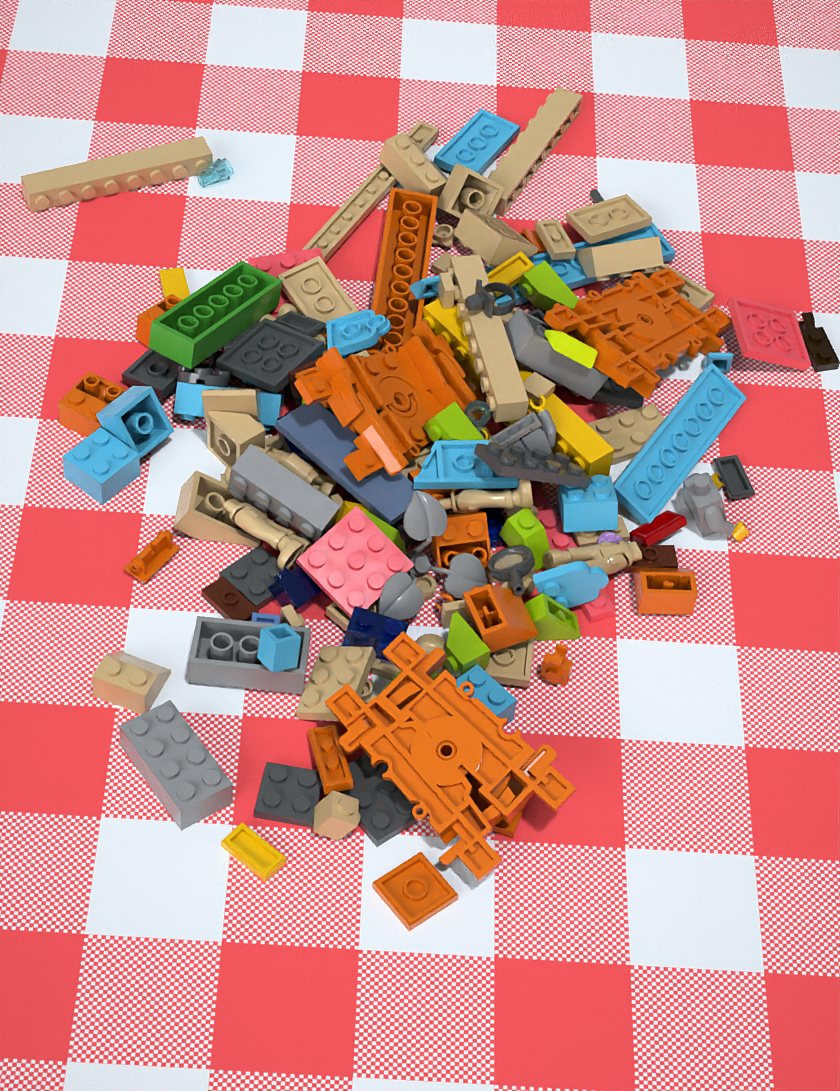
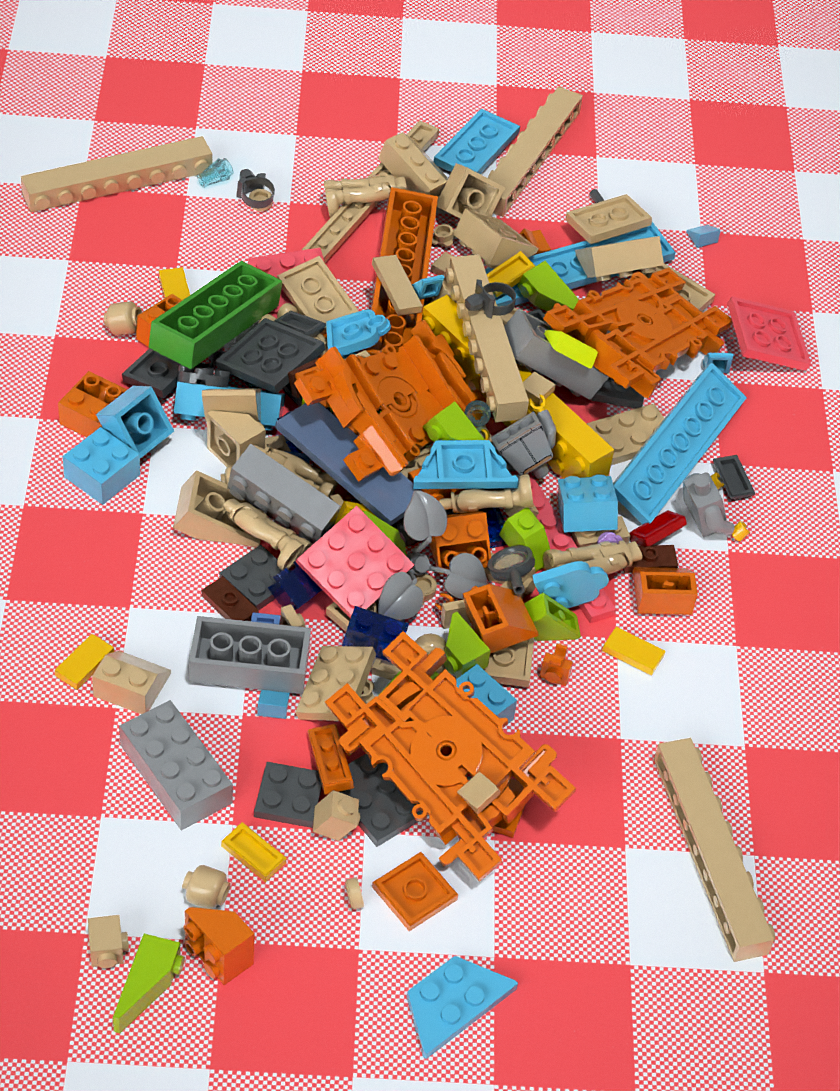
(83, 661): none -> yellow tile
(106, 941): none -> tan brick
(122, 318): none -> tan head
(148, 978): none -> lime slope
(152, 556): orange hinge -> none
(206, 887): none -> tan head
(219, 941): none -> orange slope
(249, 182): none -> dark grey piece
(259, 195): none -> tan tile
(273, 704): none -> medium azure slope
(279, 647): medium azure brick -> none
(298, 467): tan brick -> none
(354, 893): none -> tan tile
(360, 190): none -> tan piece
(397, 285): none -> tan tile
(446, 290): tan tile -> none
(454, 1000): none -> medium azure wing
(479, 792): none -> tan slope
(534, 465): dark grey plate -> none
(555, 239): tan plate -> none
(633, 651): none -> yellow tile
(704, 235): none -> medium azure slope
(714, 850): none -> tan brick
(818, 345): dark brown plate -> none

